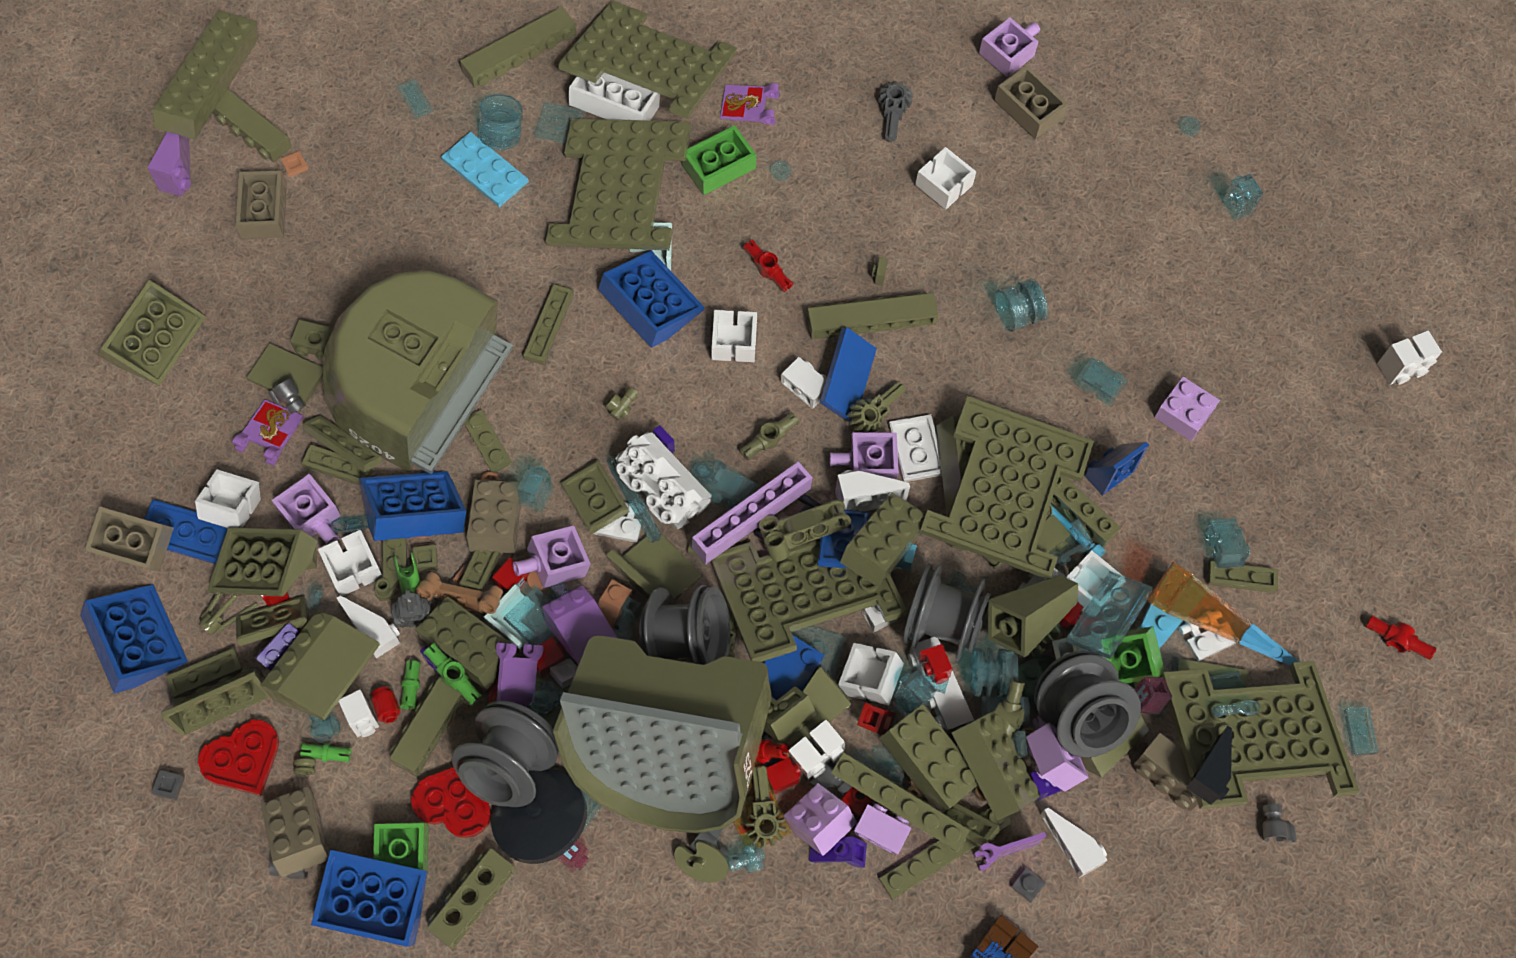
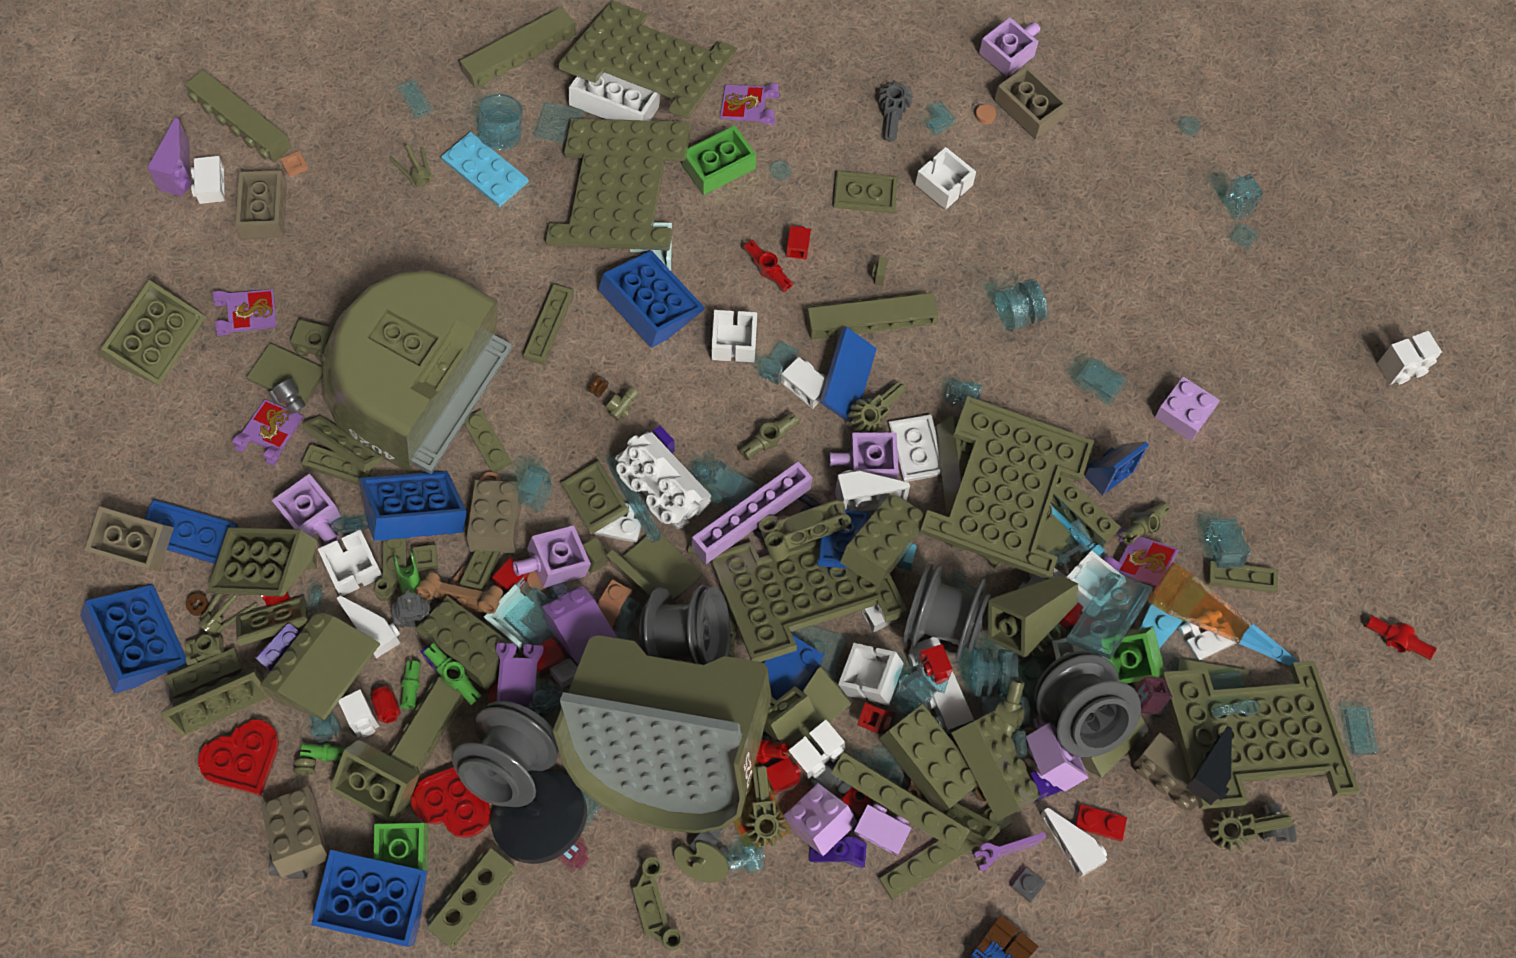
(168, 785): flat silver plate -> none
(193, 600): none -> reddish brown bush
(203, 648): none -> olive plate
(205, 75): olive brick -> none
(208, 179): none -> white brick
(228, 500): white piece -> none
(246, 311): none -> flag
(374, 781): none -> olive brick
(420, 175): none -> olive plant
(596, 554): none -> olive plate
(598, 386): none -> reddish brown bush
(651, 907): none -> olive plate
(778, 362): none -> clear light blue bracket
(798, 242): none -> red brick
(865, 192): none -> olive tile
(941, 119): none -> clear light blue piece
(959, 391): none -> clear light blue plate
(985, 114): none -> nougat tile
(1101, 823): none -> red plate
(1144, 560): none -> flag
(1145, 522): none -> olive pin
(1245, 236): none -> clear light blue tile
(1247, 827): none -> olive gear

